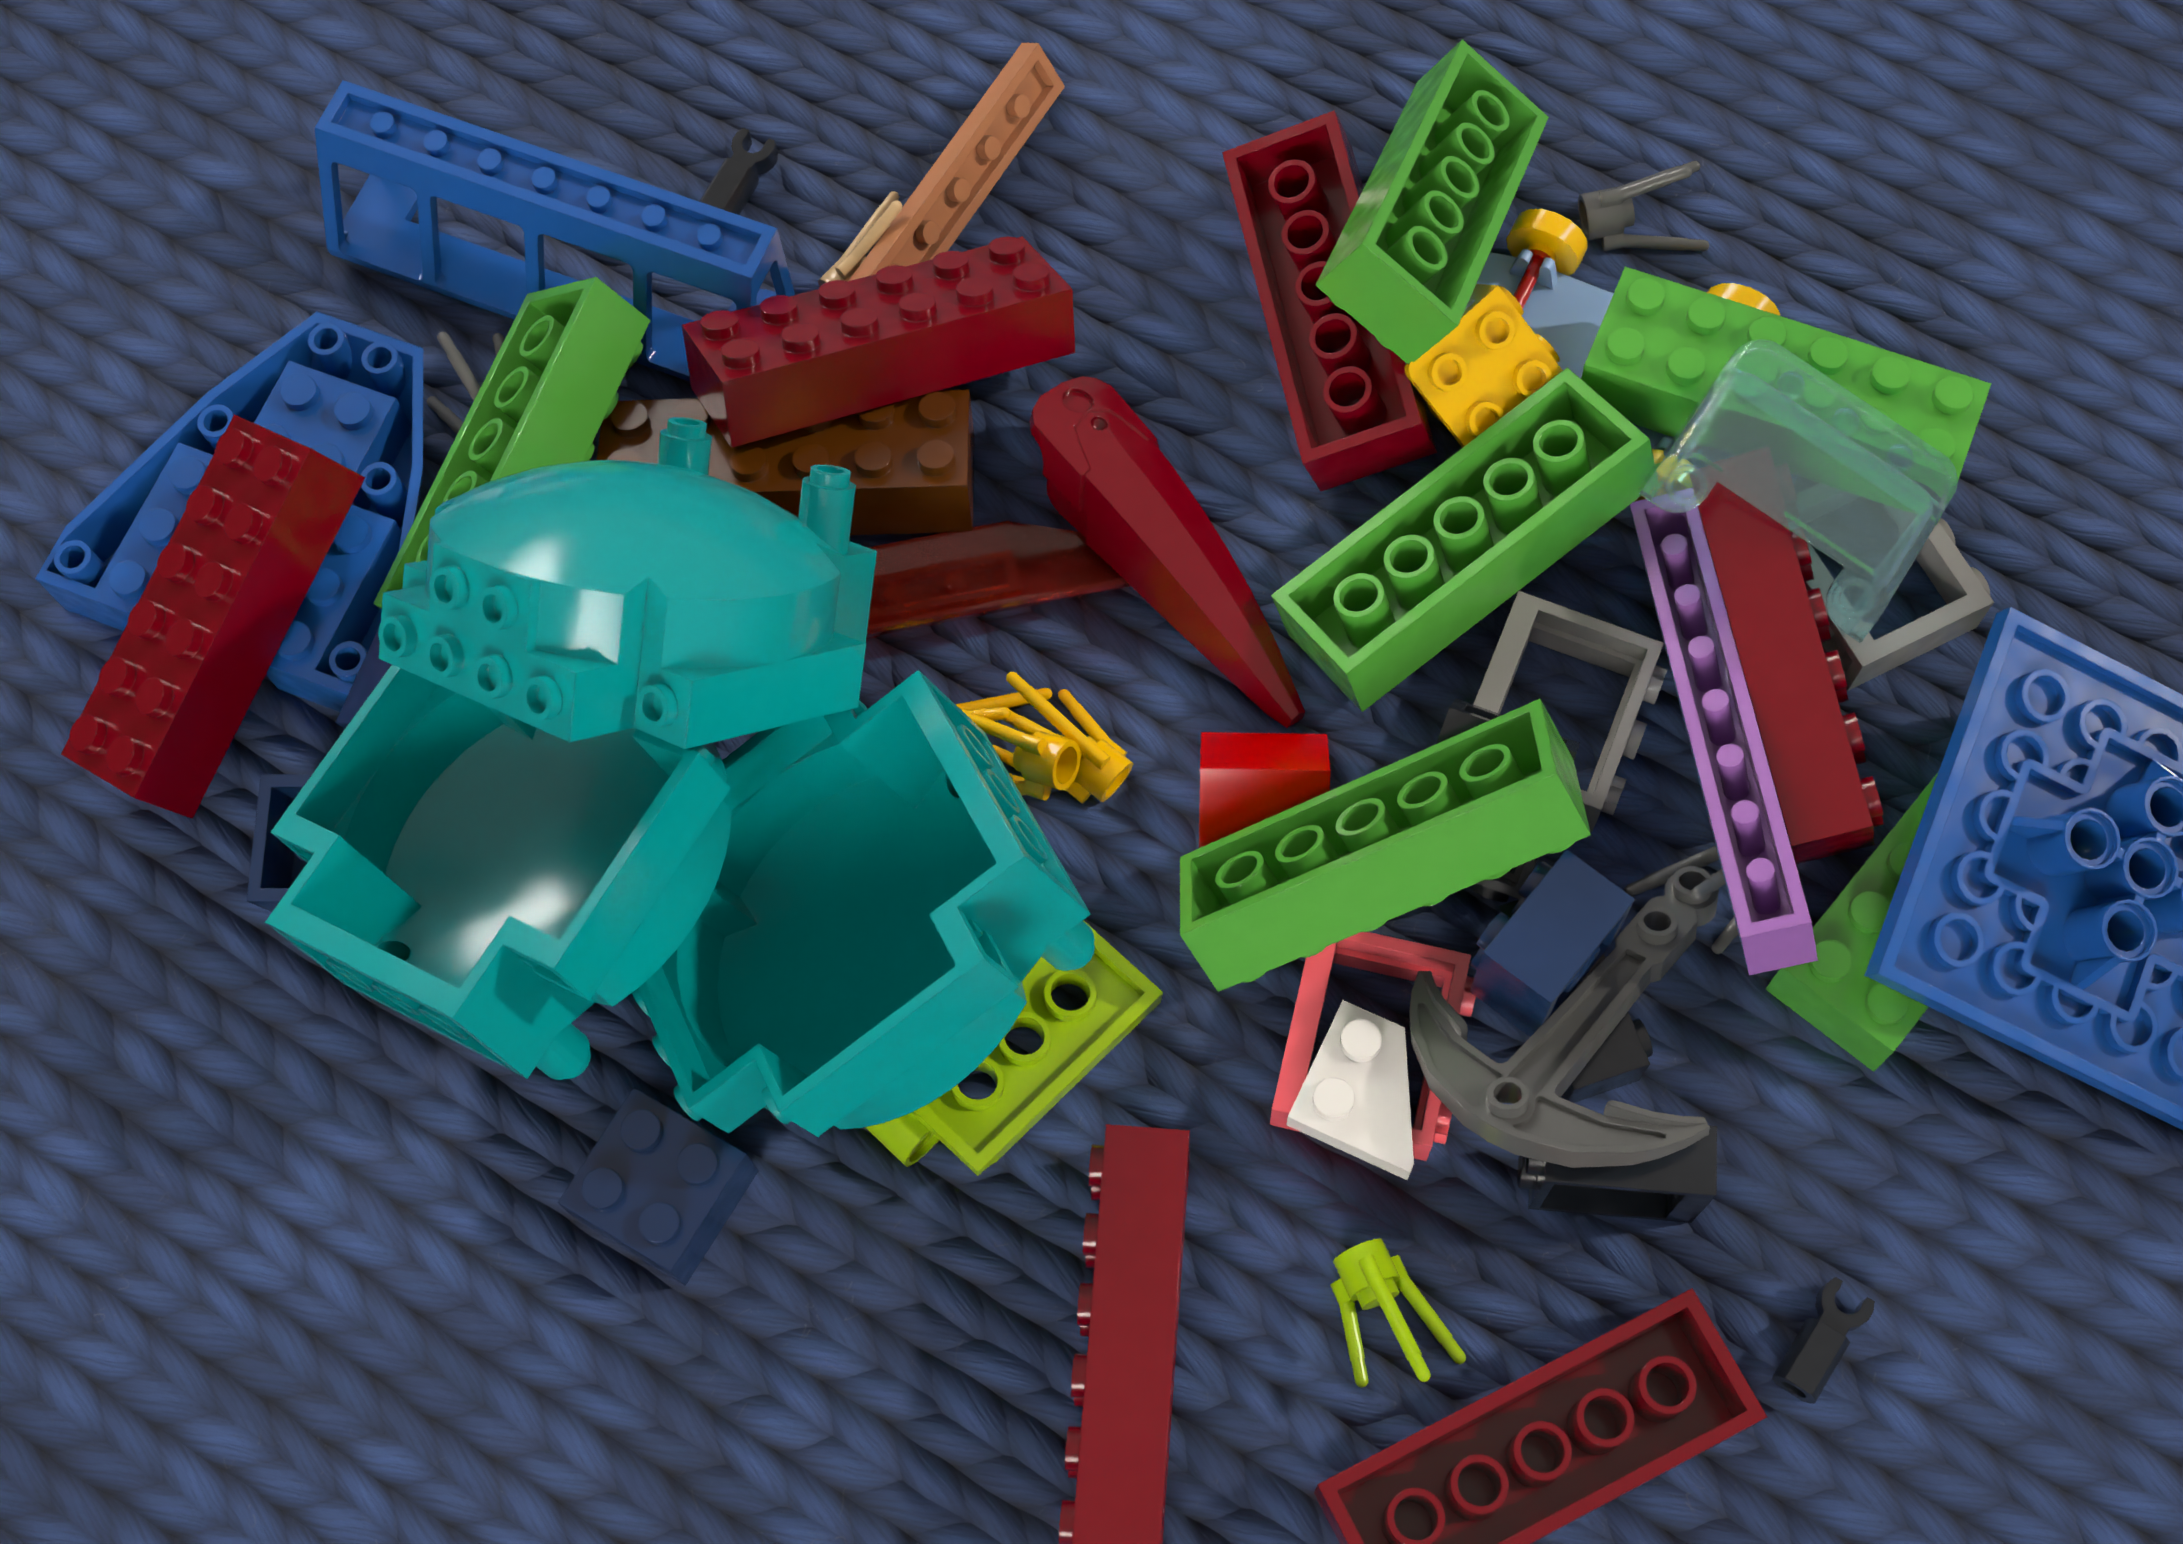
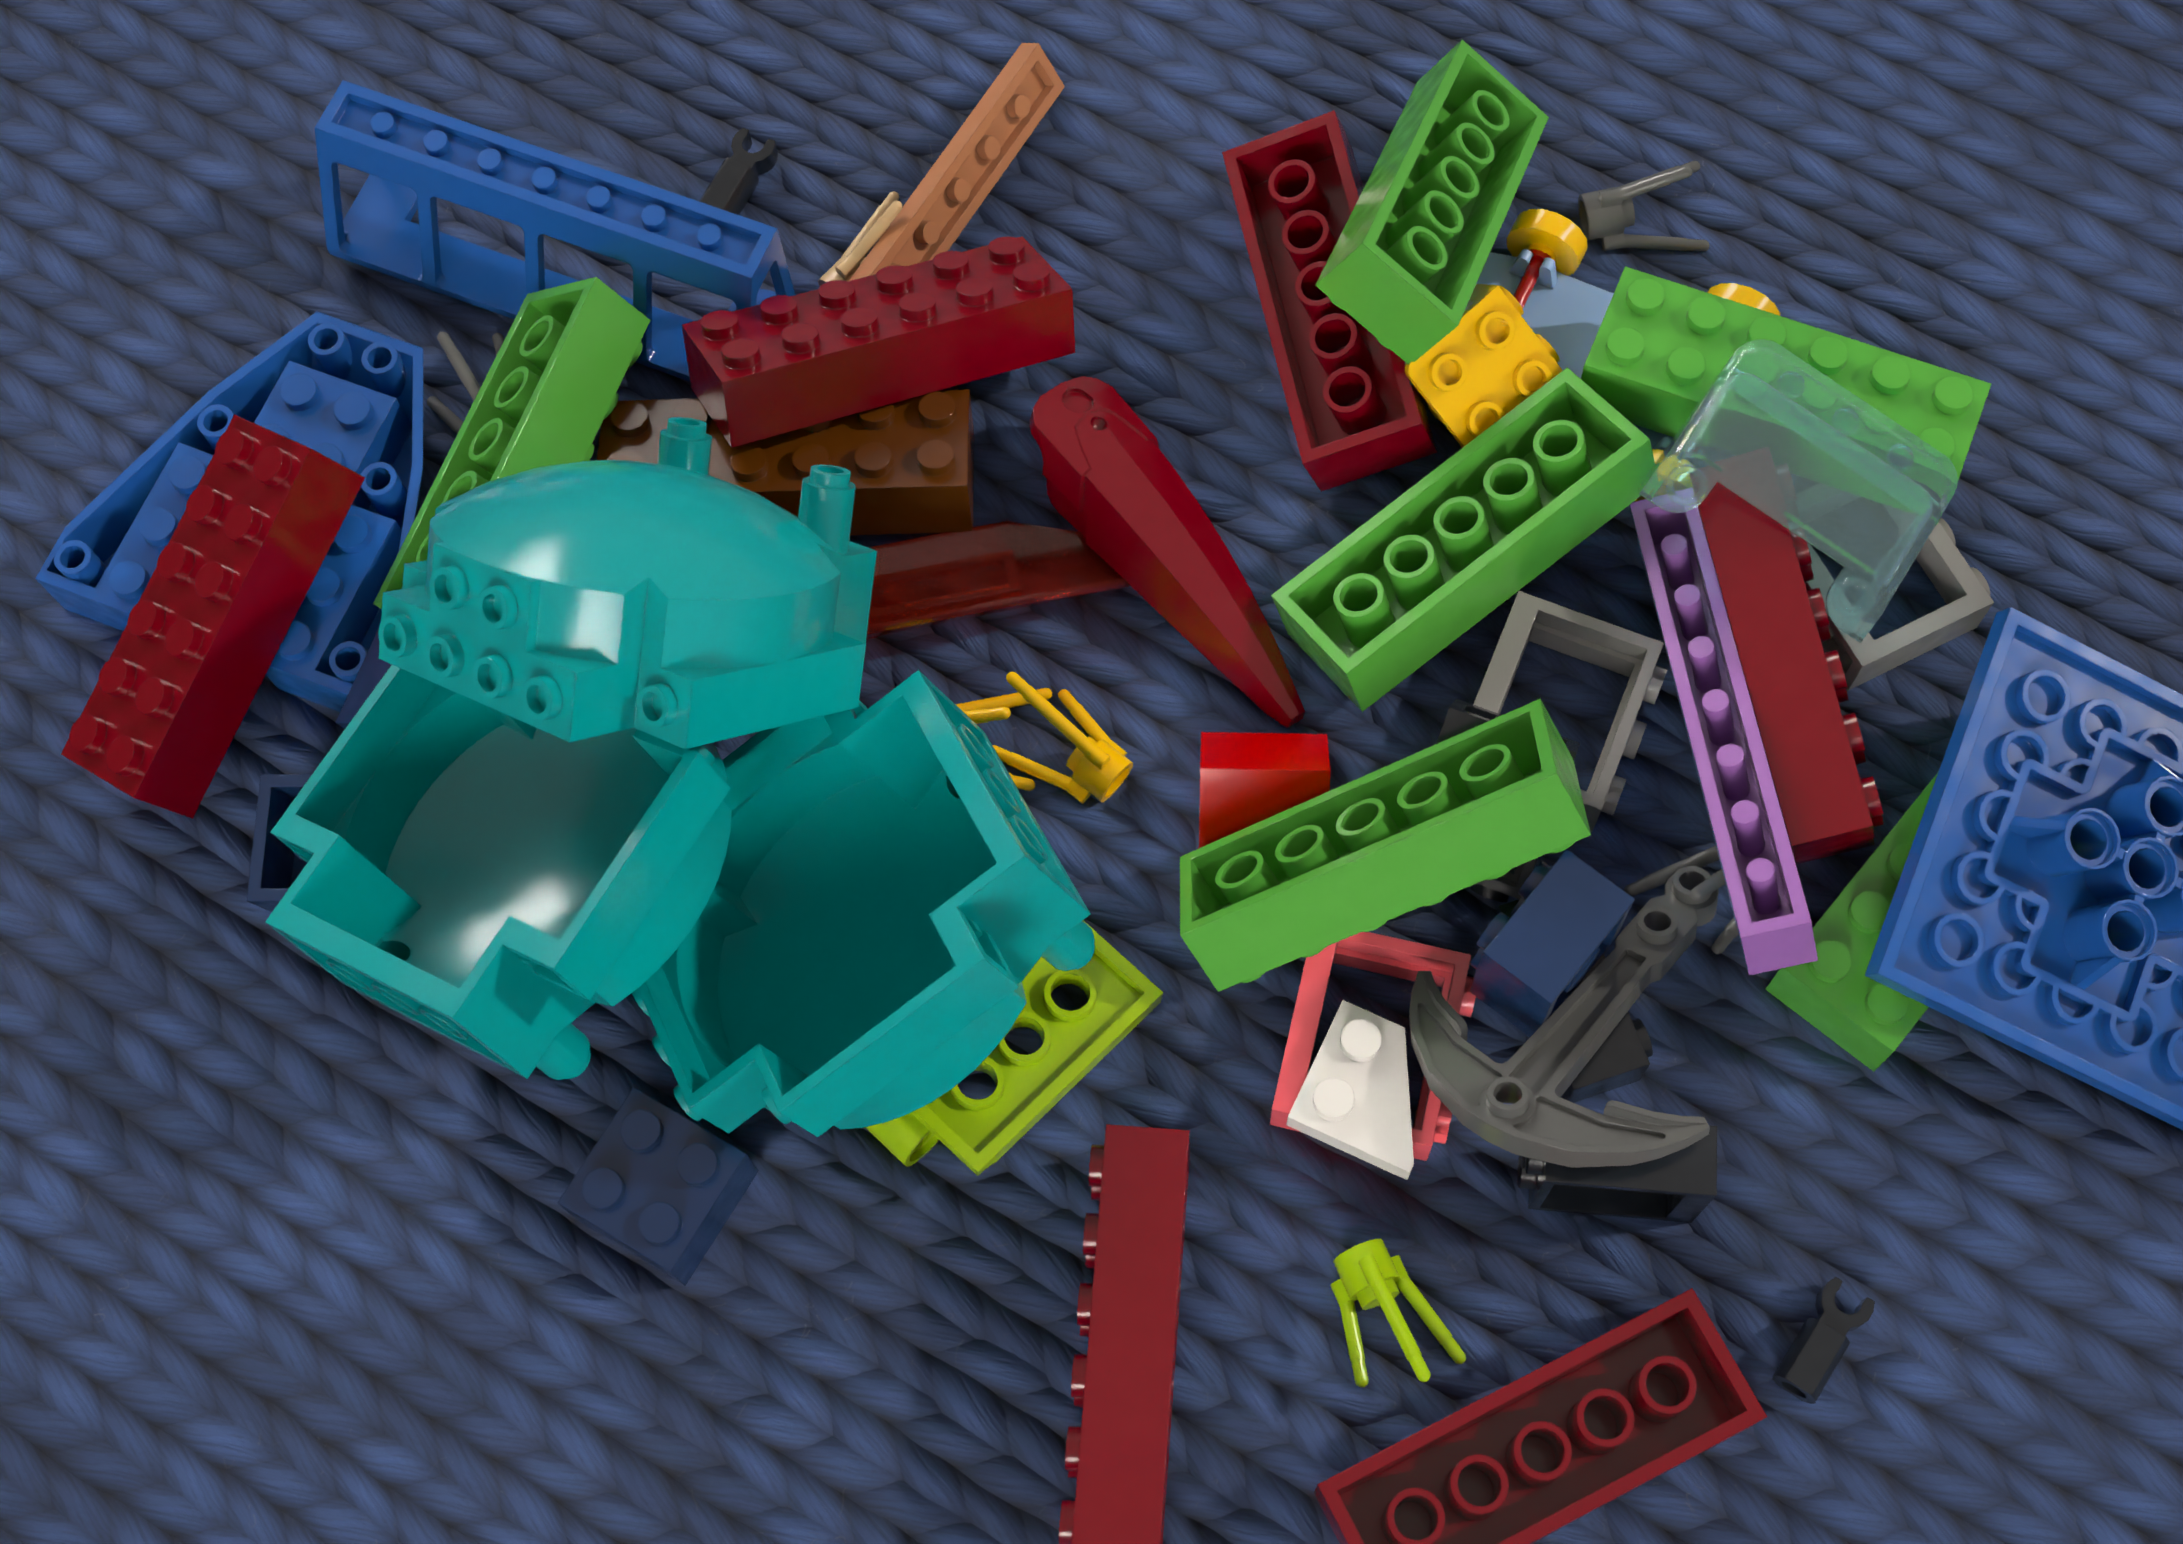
(1039, 754): yellow plant -> none

